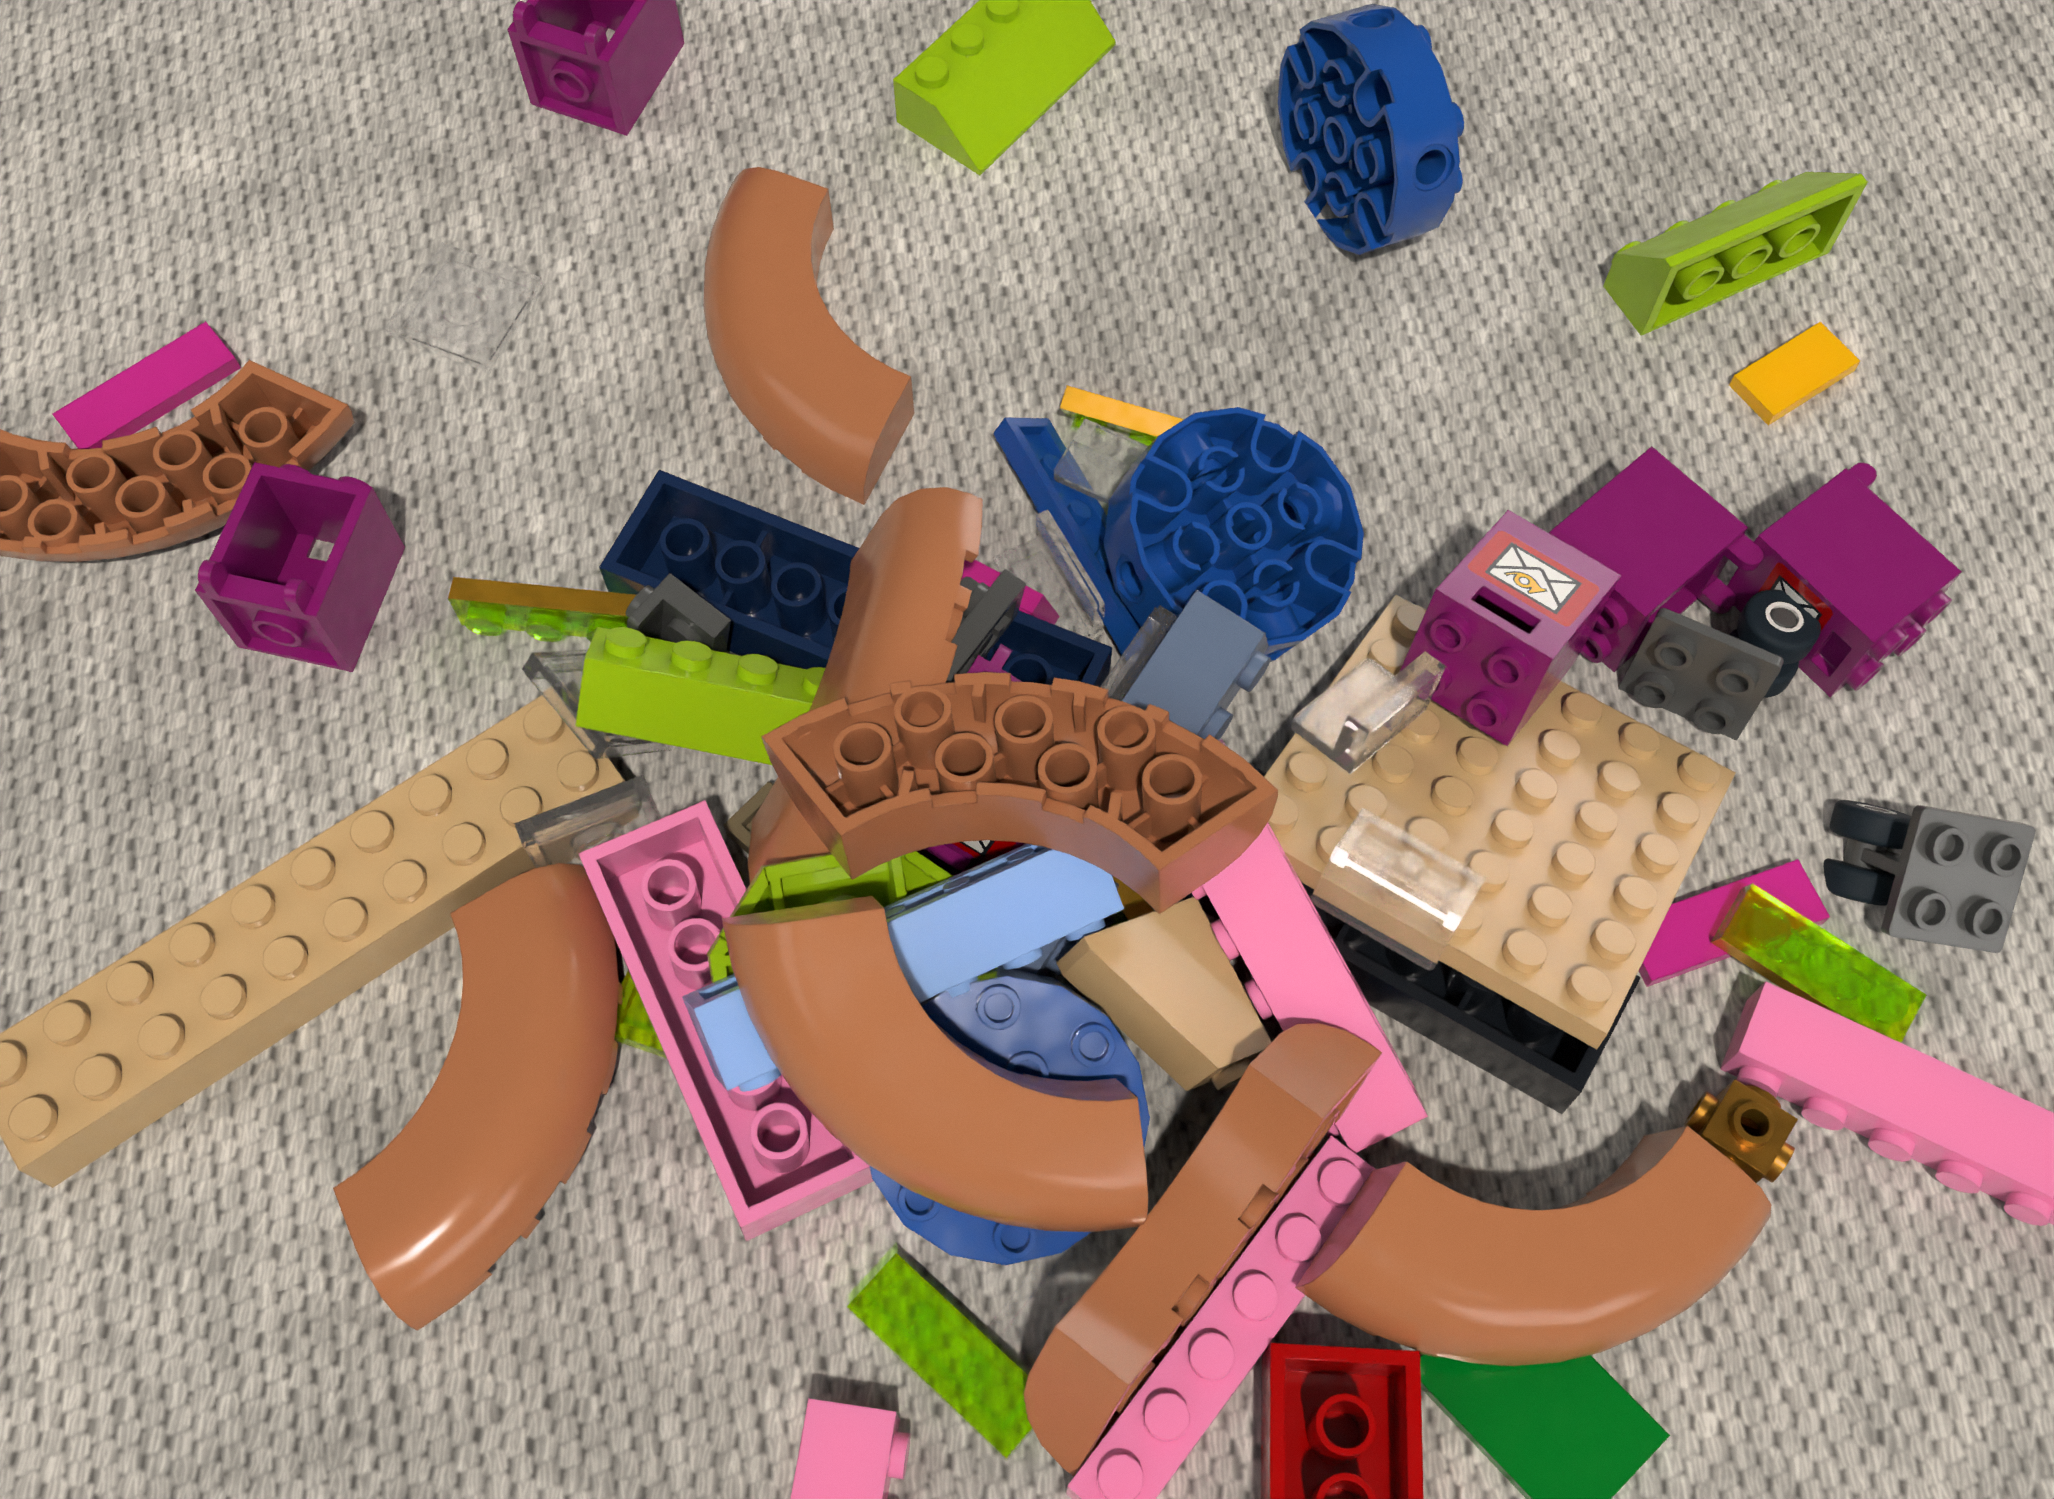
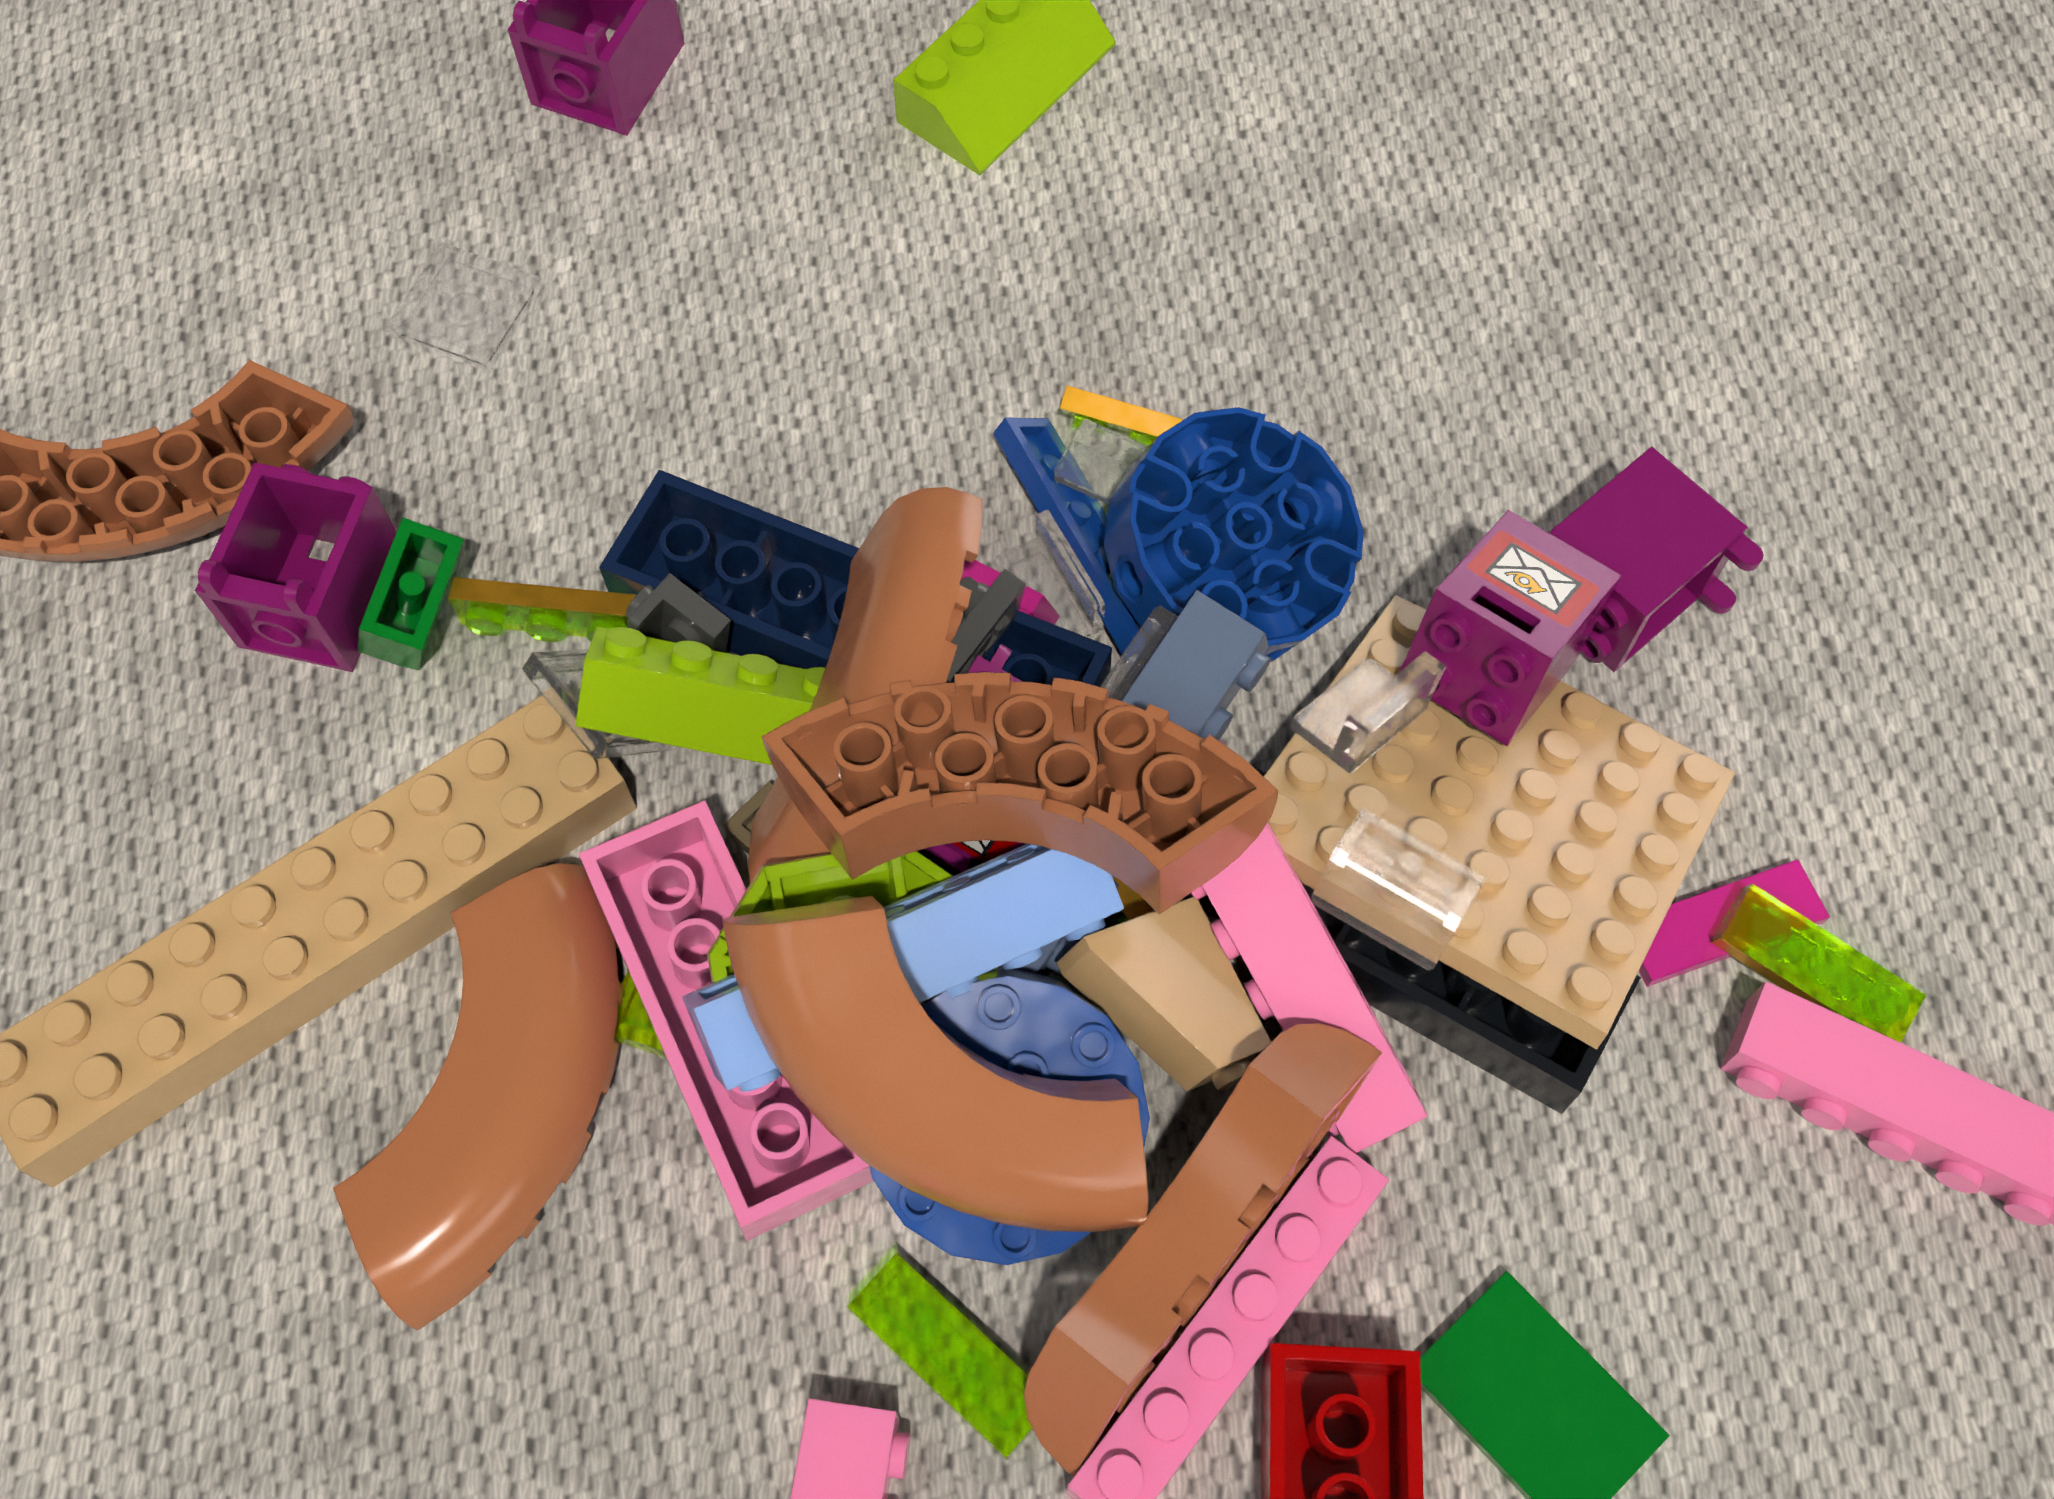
(148, 389): dark pink tile -> none
(409, 594): none -> green brick
(587, 822): clear tile -> none
(780, 347): nougat brick -> none
(1370, 126): blue brick -> none
(1538, 1283): nougat brick -> none
(1719, 675): dark grey plate -> none
(1731, 248): lime slope -> none
(1746, 1128): pearl gold brick -> none
(1794, 373): yellow tile -> none
(1854, 572): magenta container -> none
(1948, 883): dark grey plate -> none

